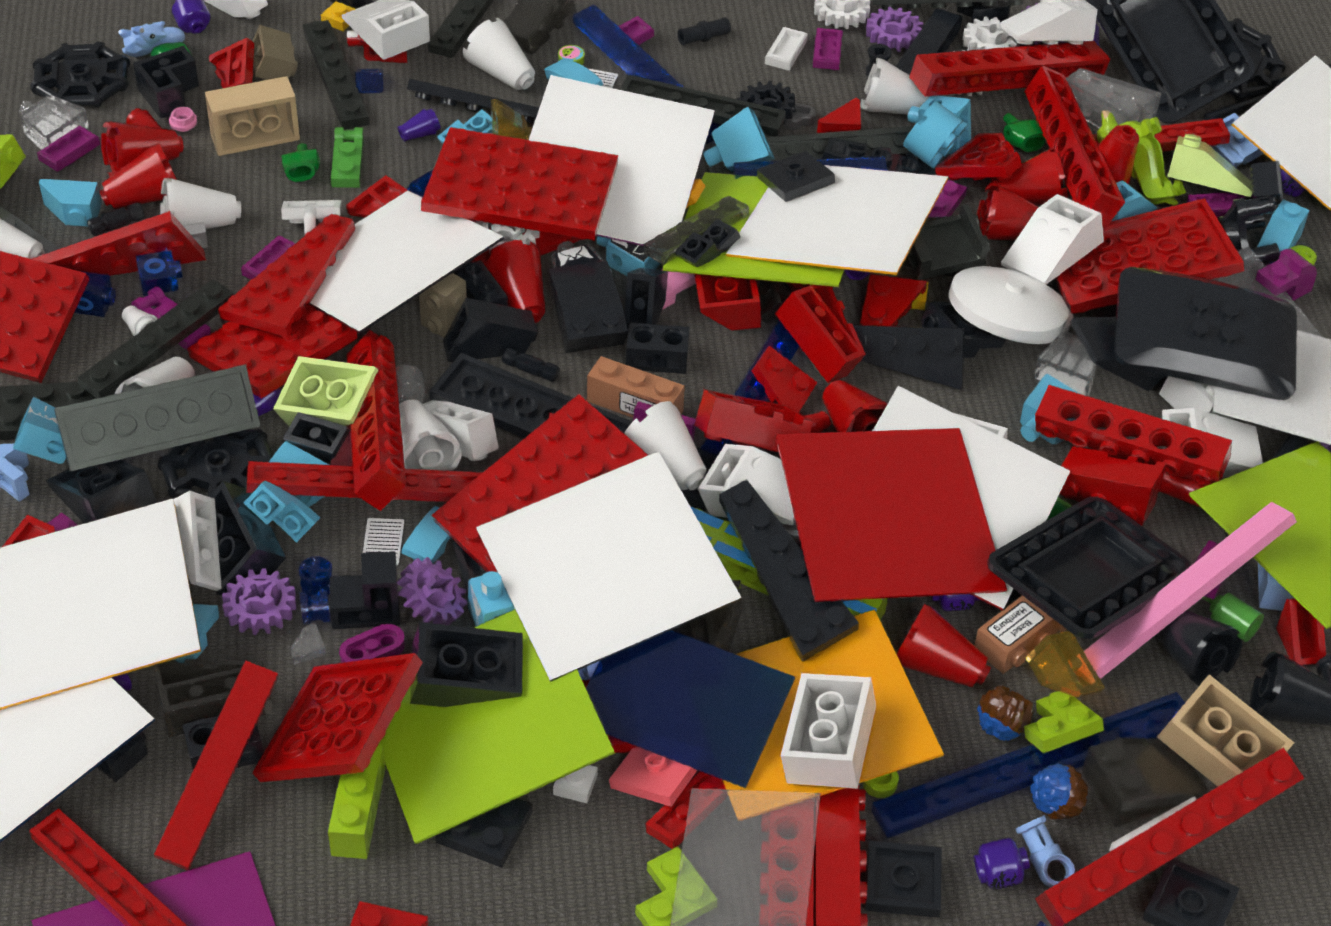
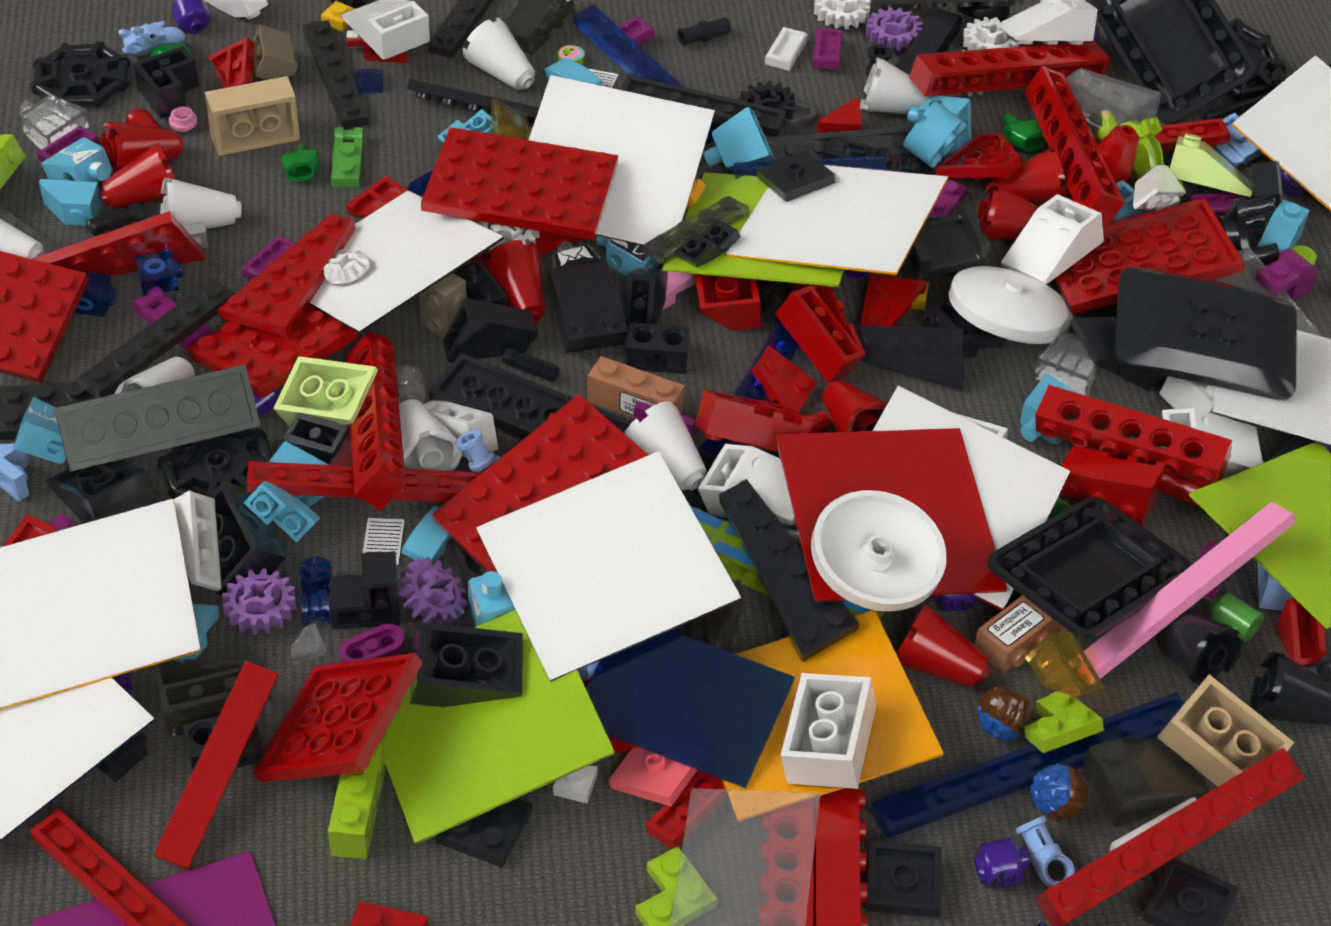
(79, 162): none -> medium azure torso
(137, 319): white cone -> none
(309, 211): white plate -> none
(346, 267): none -> white gear
(420, 125): dark purple cone -> none
(476, 451): none -> light blue connector
(878, 550): none -> white dish
(882, 786): lime tile -> none
(1157, 189): none -> white slope

